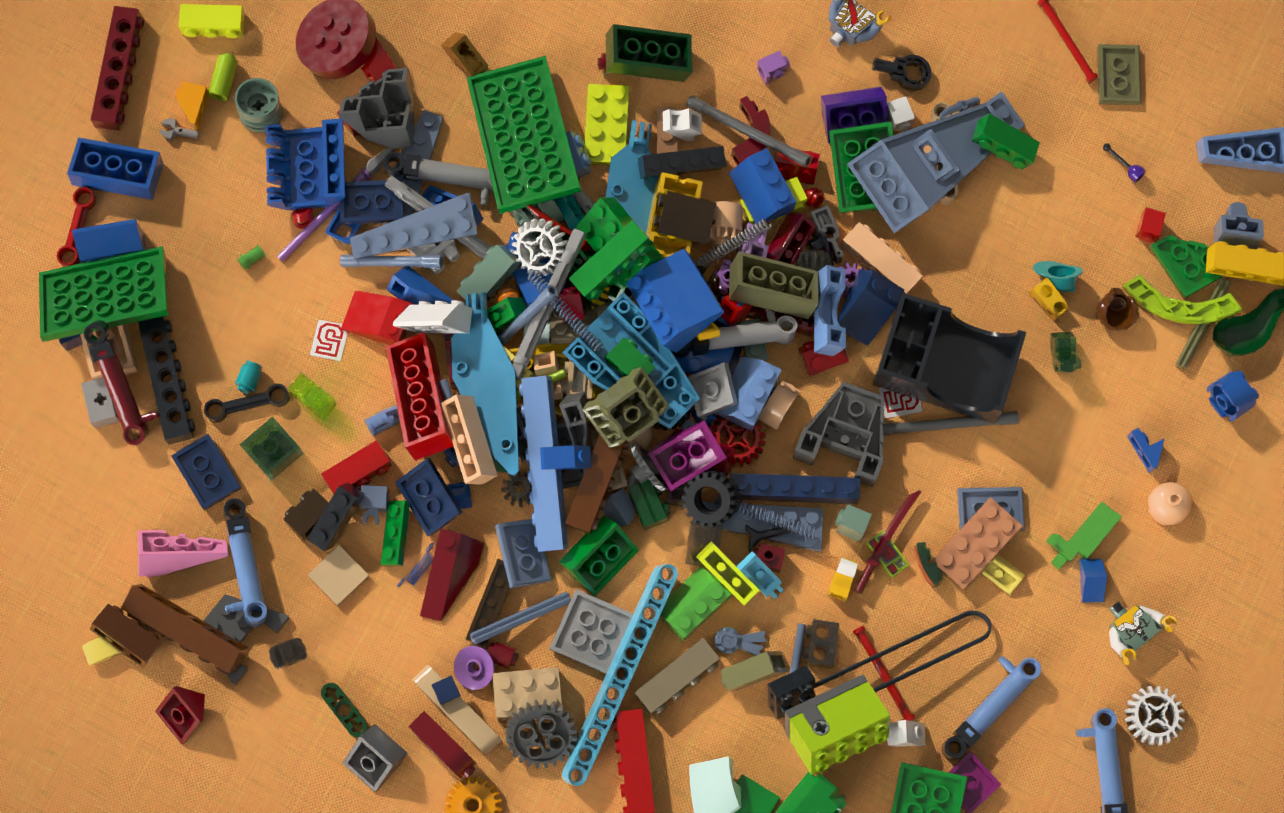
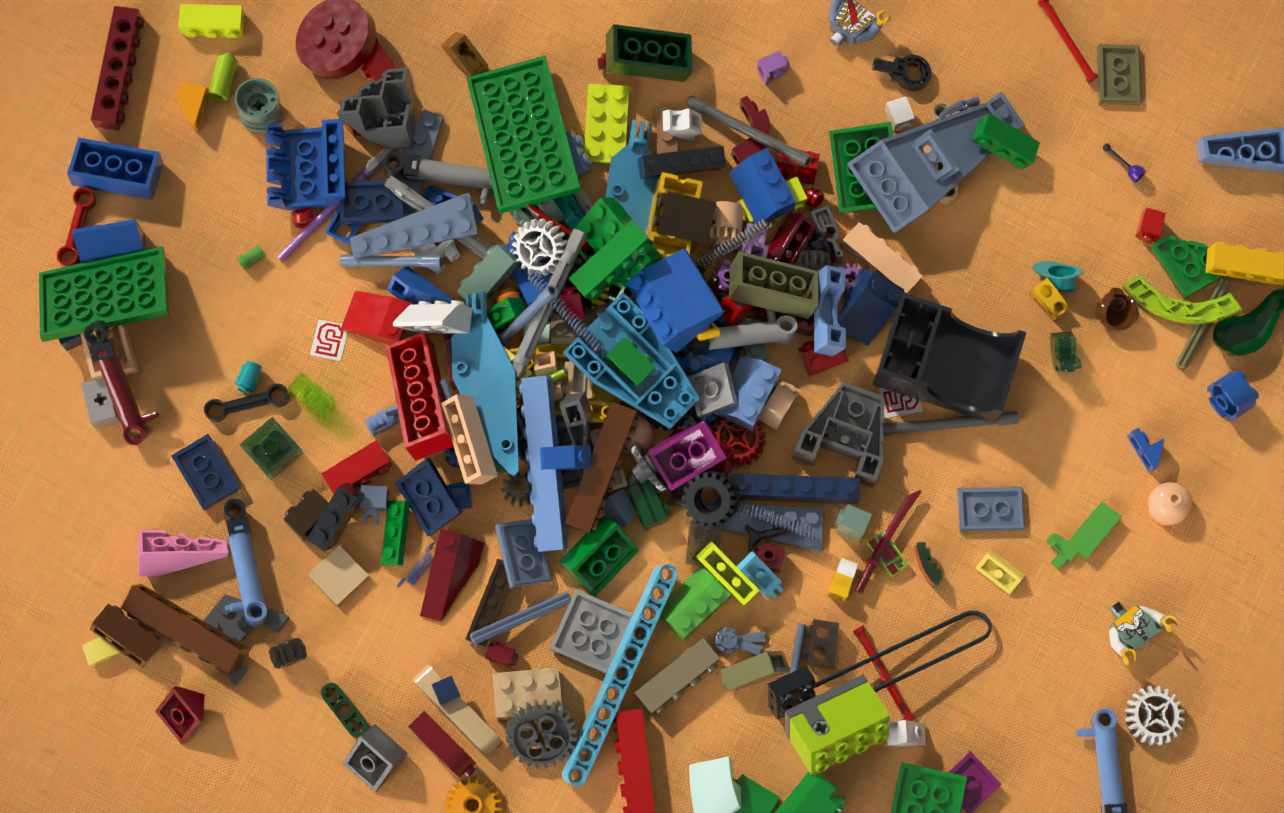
(169, 135): light grey bar -> none
(184, 428): black brick -> none
(466, 671): medium lavender dish -> none
(626, 408): olive slope -> none
(854, 109): dark purple slope -> none
(977, 543): nougat plate -> none
(992, 707): medium blue piece -> none
(1092, 580): blue slope -> none
(1238, 227): sand blue brick -> none

